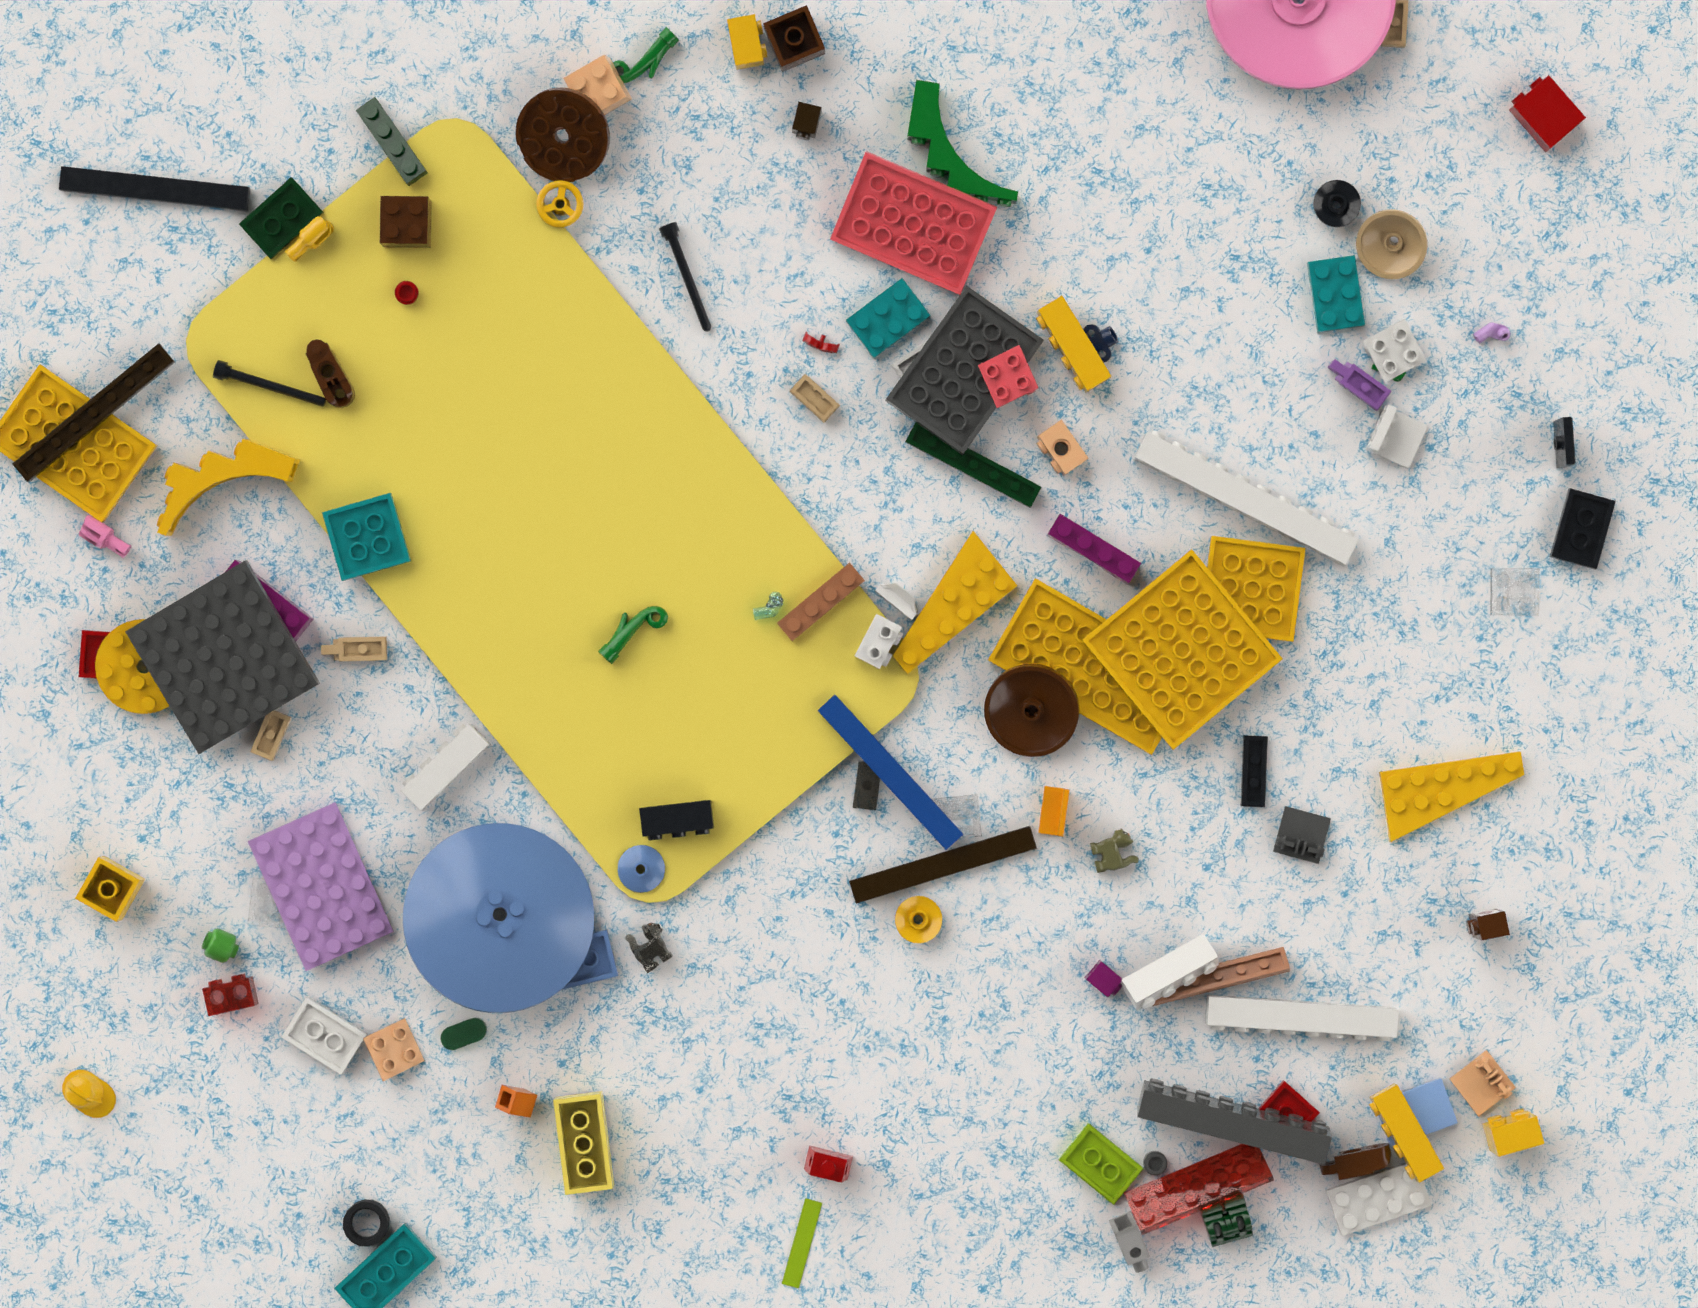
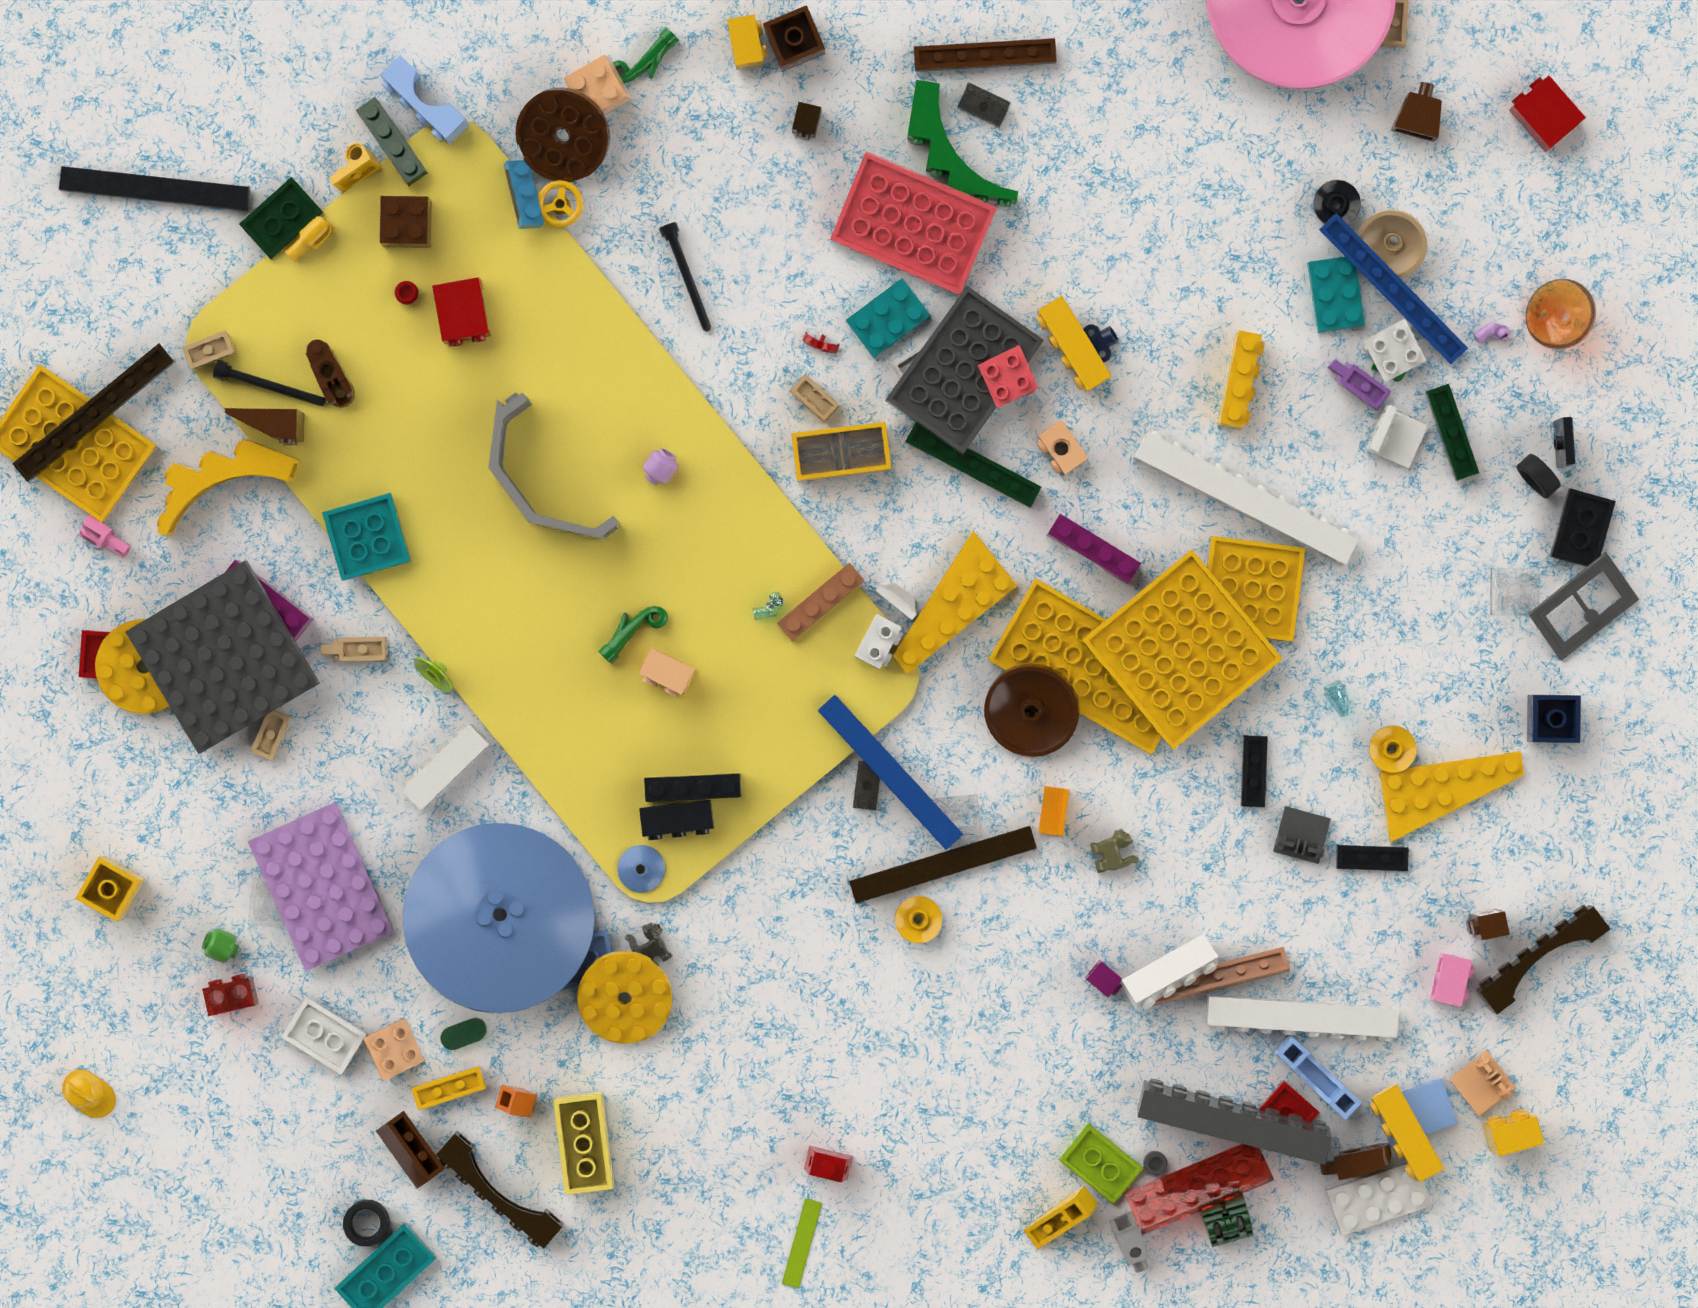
(208, 350): none -> tan plate
(280, 424): none -> reddish brown slope
(360, 166): none -> yellow plate
(410, 1149): none -> reddish brown brick
(434, 673): none -> lime dish
(444, 119): none -> light blue arch
(449, 1087): none -> yellow plate
(461, 311): none -> red panel
(503, 415): none -> light grey panel
(523, 194): none -> dark azure plate
(538, 1225): none -> dark brown arch
(631, 974): none -> yellow plate
(660, 466): none -> lavender head
(667, 672): none -> light nougat brick
(692, 787): none -> black arch
(841, 451): none -> clear brick
(984, 105): none -> clear smoke panel
(985, 54): none -> reddish brown plate
(1061, 1217): none -> yellow slope
(1239, 380): none -> yellow brick
(1317, 1077): none -> light blue arch
(1337, 696): none -> clear light blue cone
(1372, 857): none -> black tile
(1393, 288): none -> blue plate
(1404, 749): none -> yellow dish
(1419, 114): none -> reddish brown torso
(1451, 979): none -> bright pink brick
(1452, 432): none -> dark green plate
(1500, 989): none -> dark brown arch
(1538, 475): none -> black tyre
(1549, 306): none -> clear orange dish
(1553, 718): none -> dark blue brick
(1595, 620): none -> dark grey door

